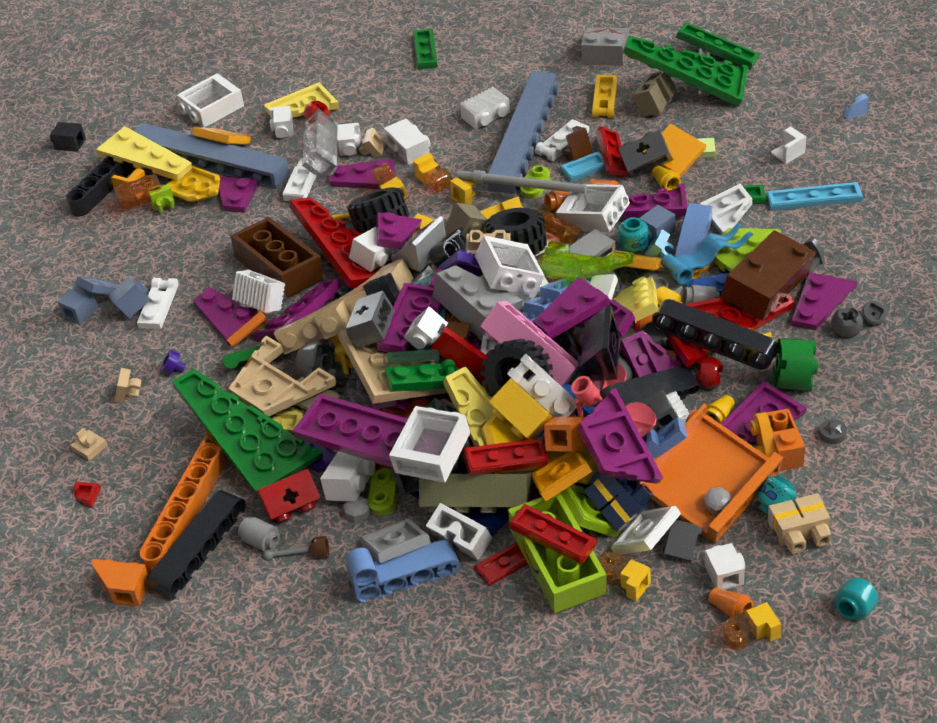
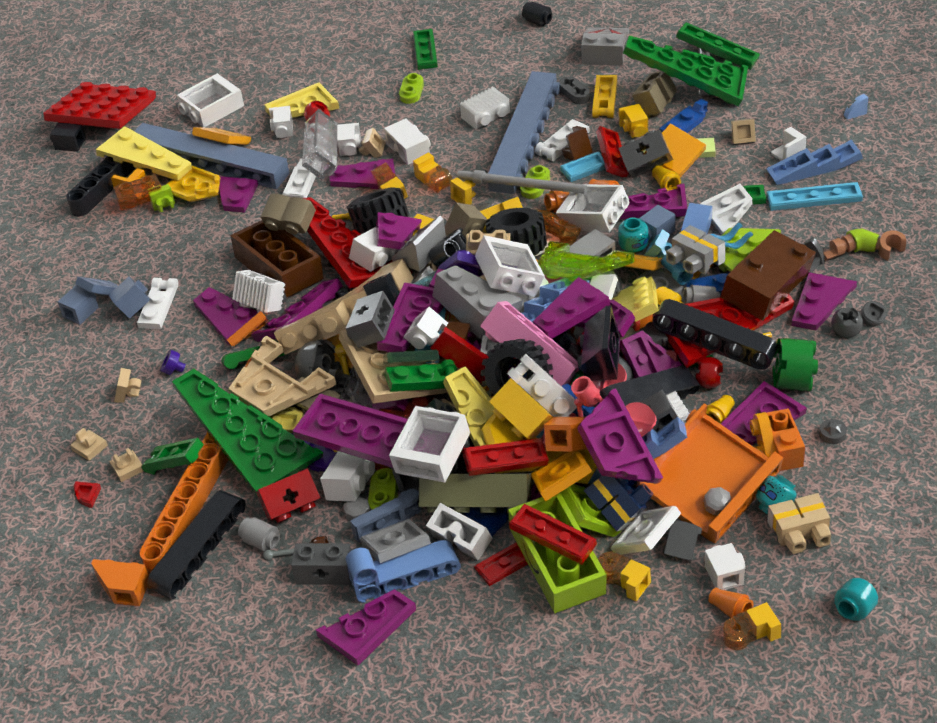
(100, 105): none -> red plate
(126, 465): none -> tan tile
(173, 455): none -> green plate
(288, 214): none -> dark tan brick
(321, 563): none -> dark grey brick
(365, 630): none -> magenta wing
(387, 514): none -> sand blue hinge
(411, 88): none -> lime plate
(537, 13): none -> black brick
(577, 93): none -> dark grey beam
(633, 120): none -> yellow brick
(689, 117): none -> blue hinge
(696, 250): none -> light grey hips
(743, 131): none -> tan tile
(811, 164): none -> medium blue slope
(867, 241): none -> nougat piece

